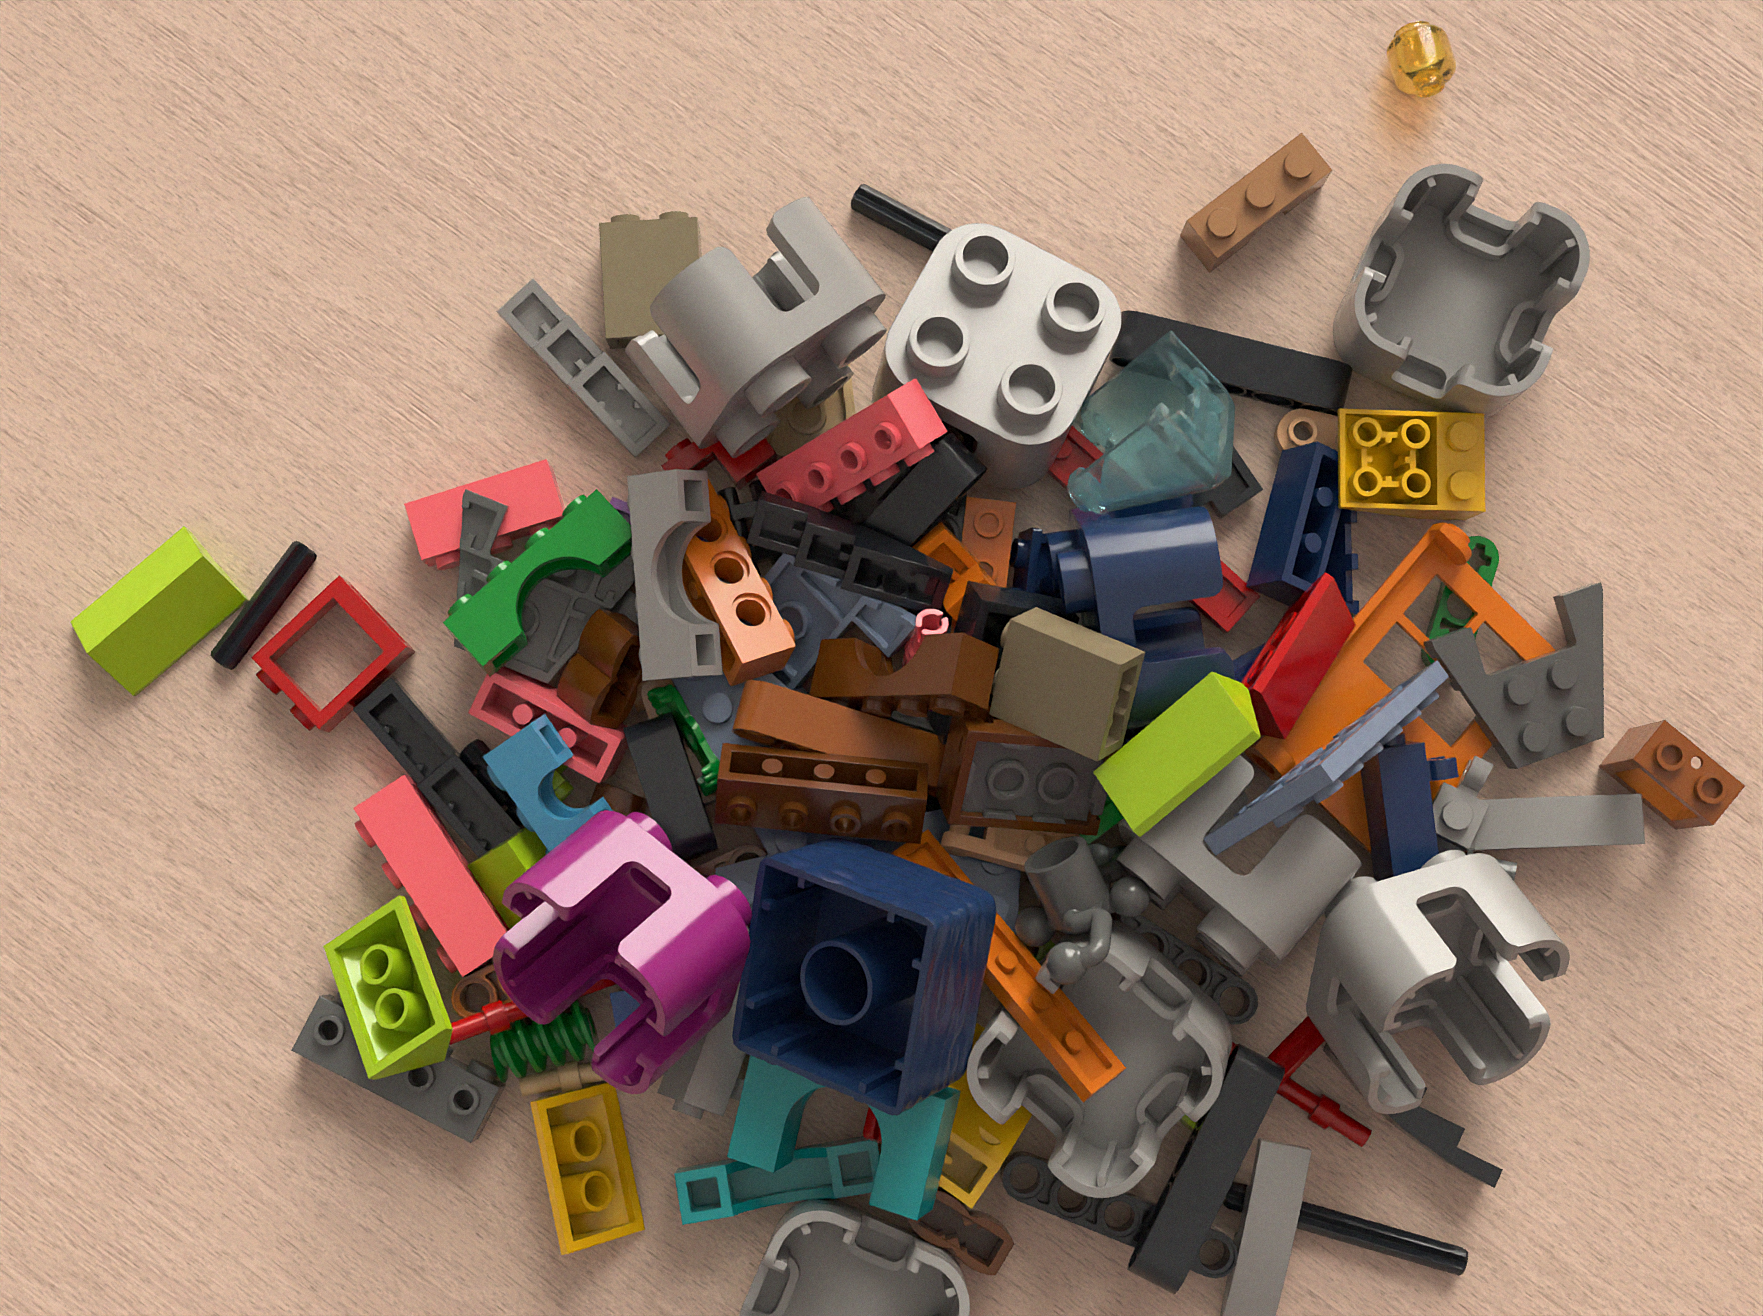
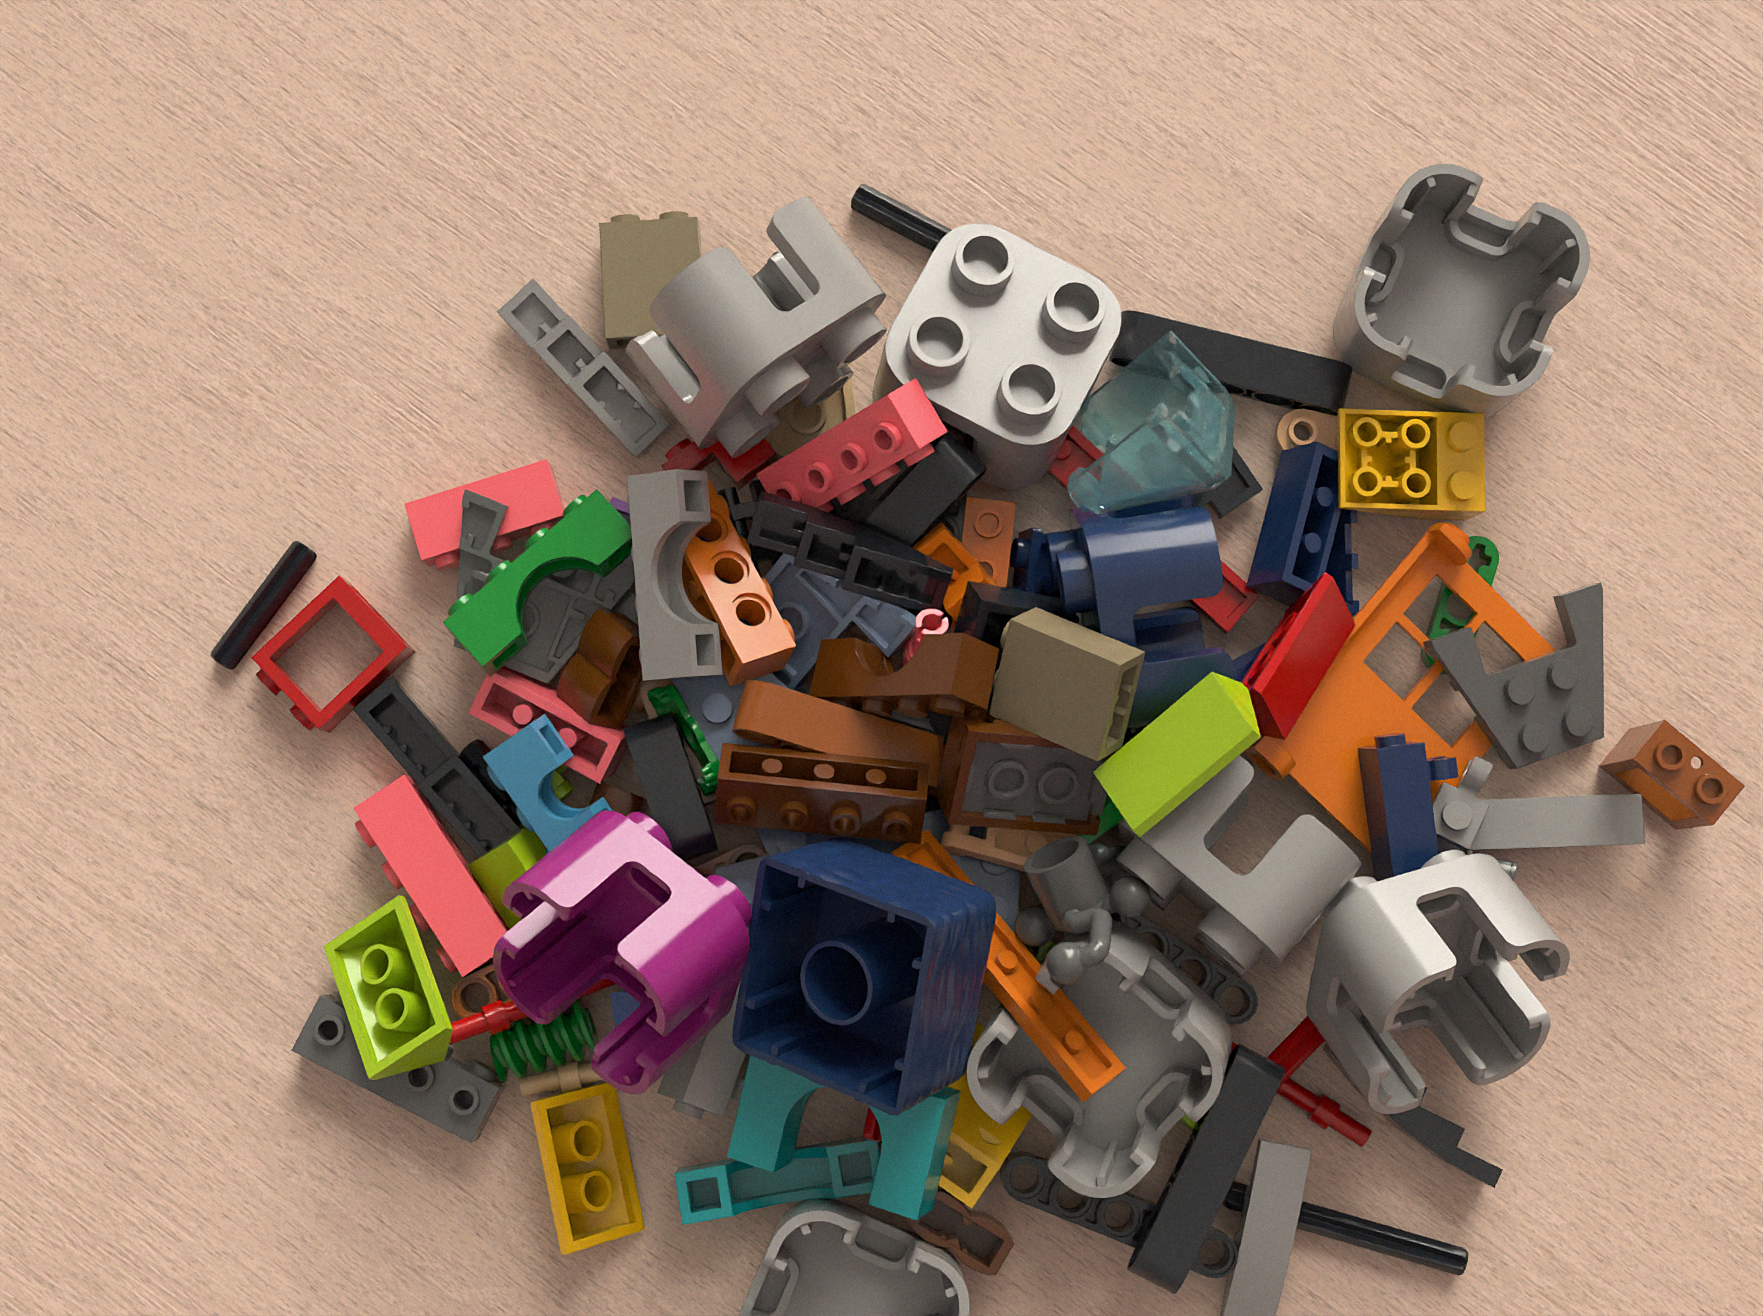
(158, 612): lime slope -> none
(1254, 200): medium nougat arch -> none
(1326, 769): sand blue wing -> none
(1421, 59): clear yellow head -> none

